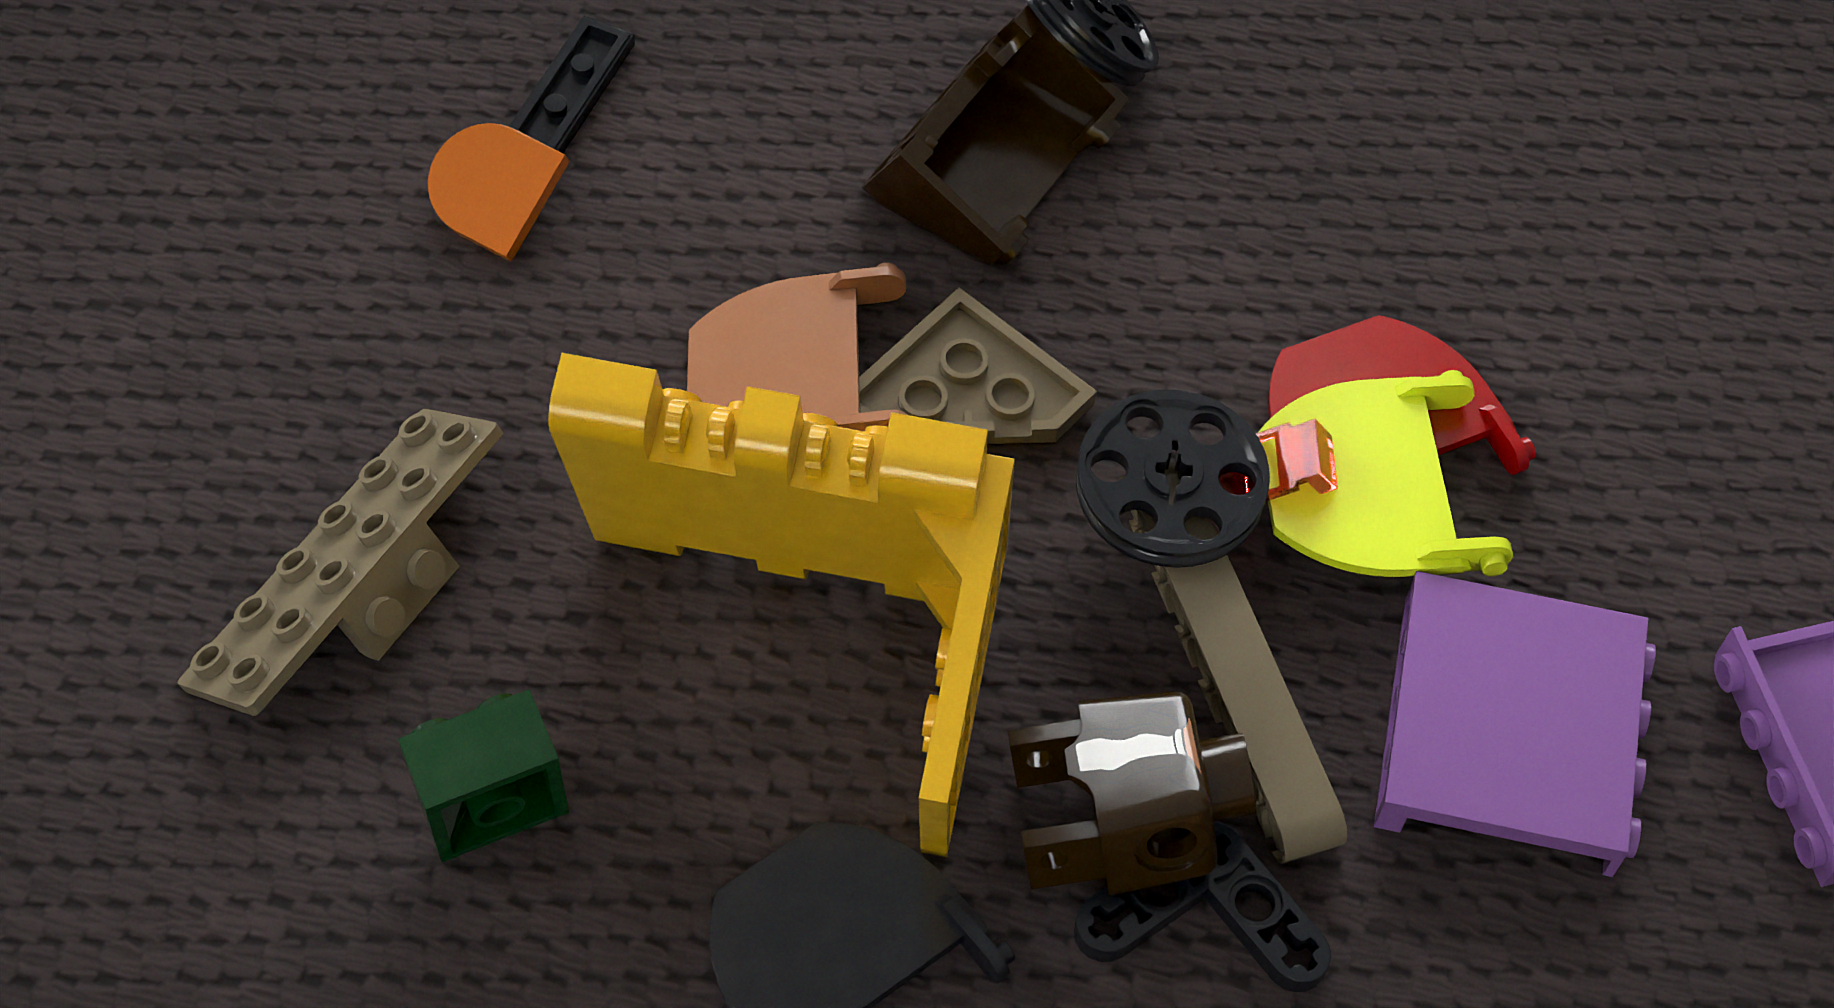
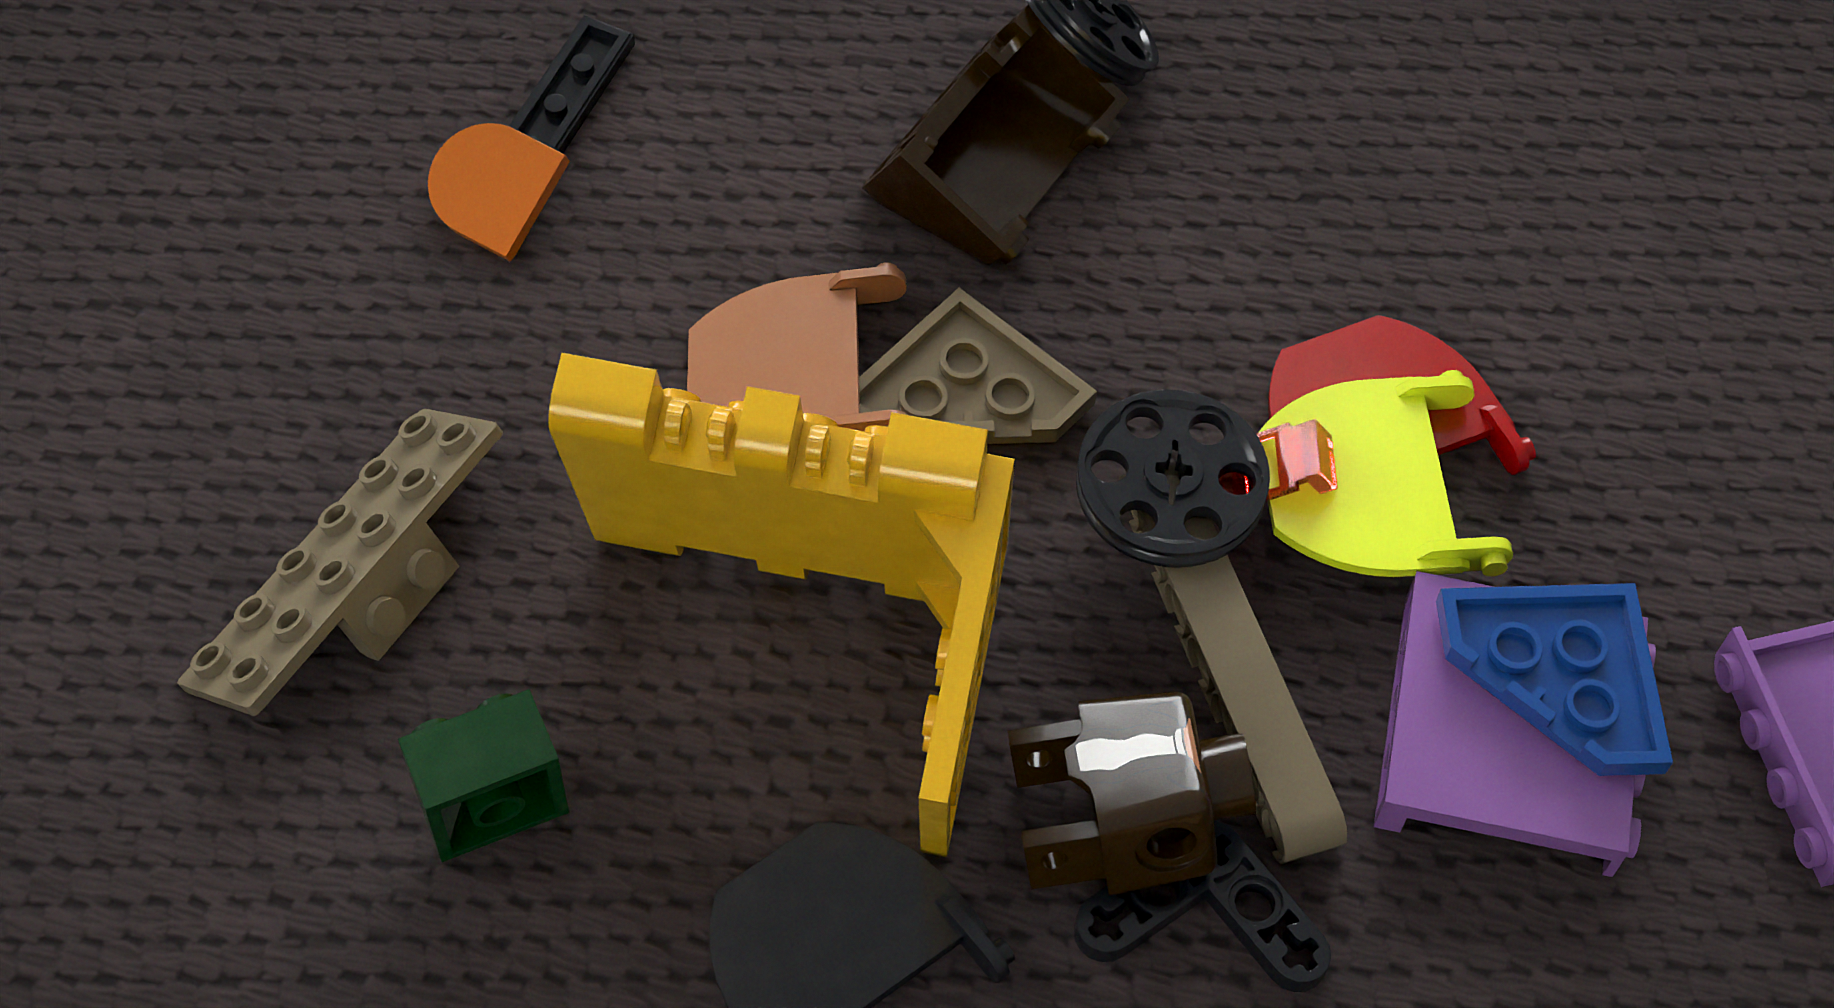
(1567, 665): none -> blue plate

